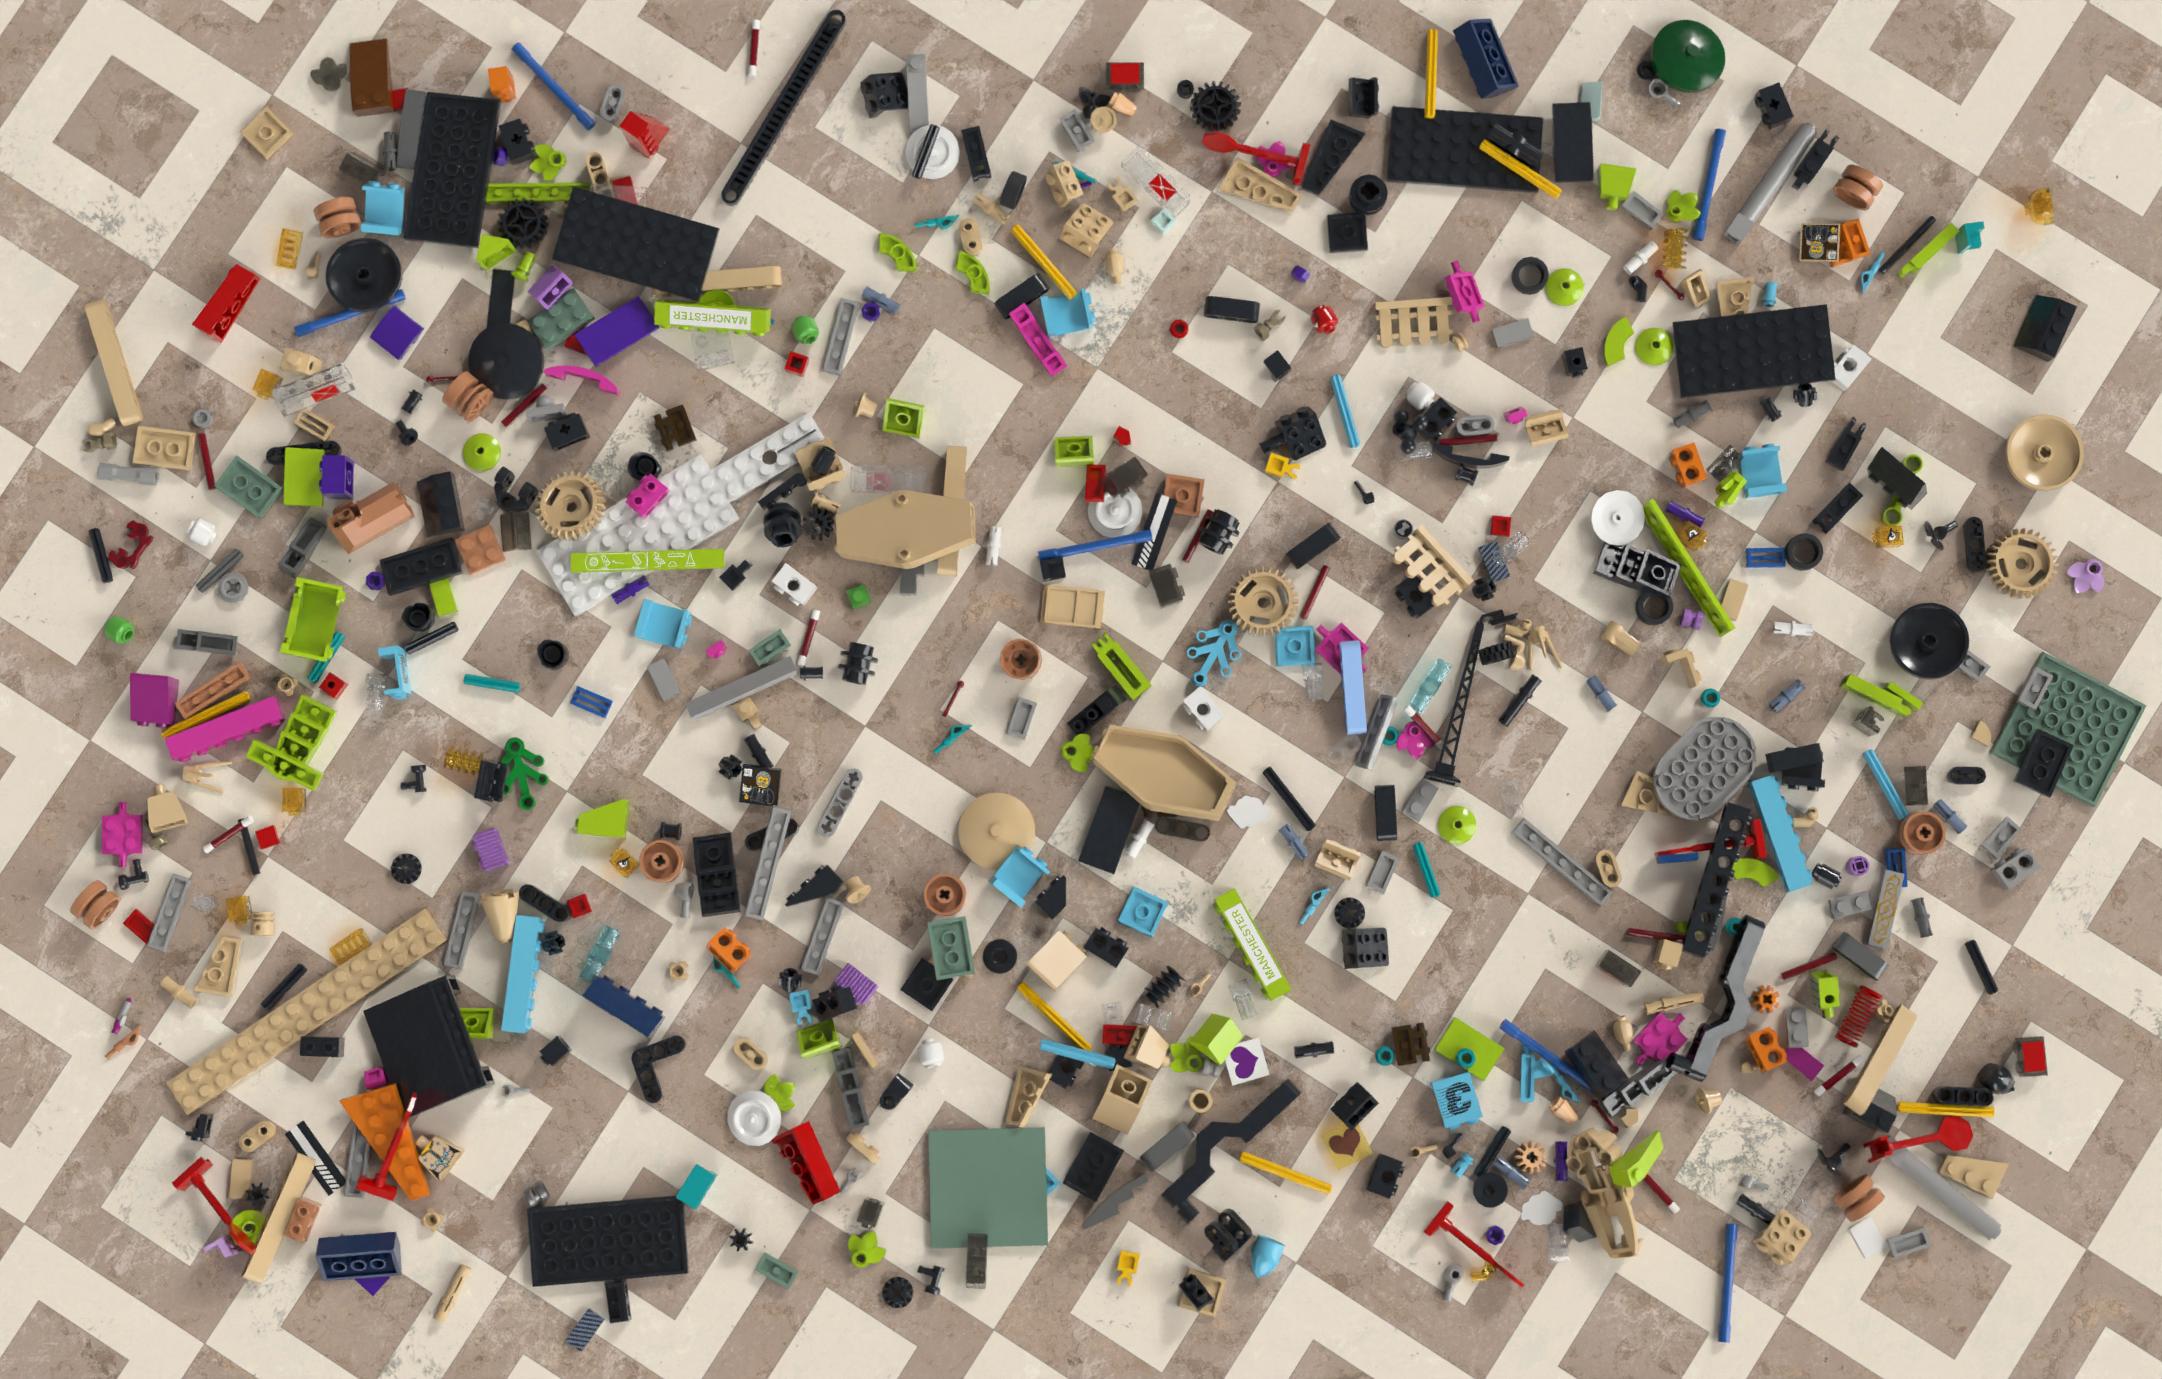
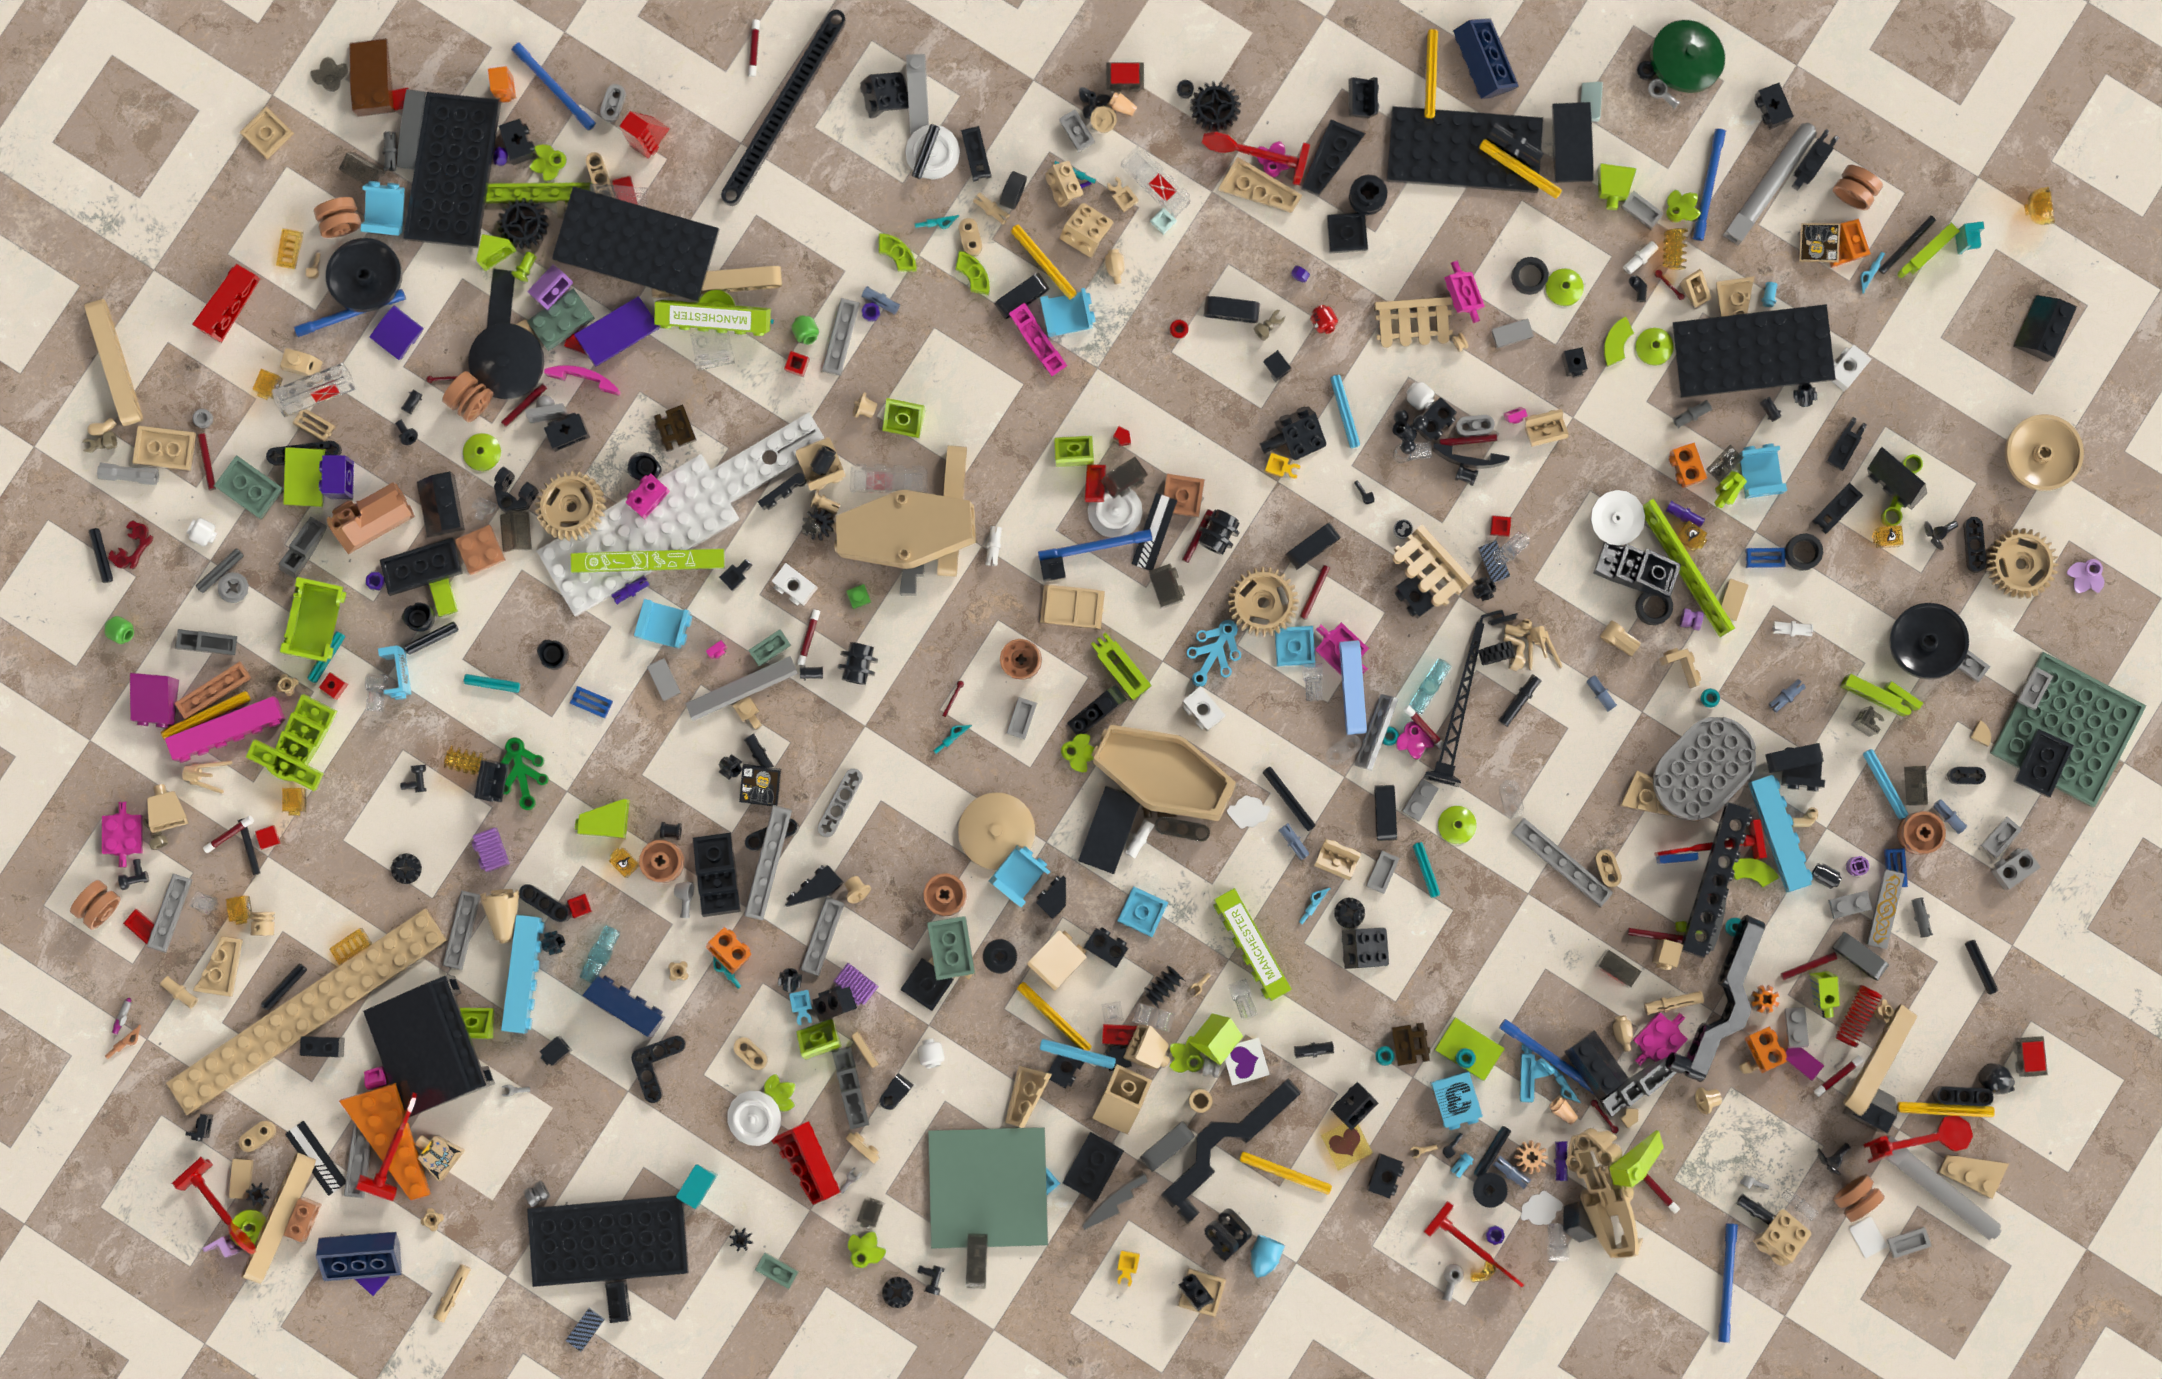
(782, 525): black piece -> none

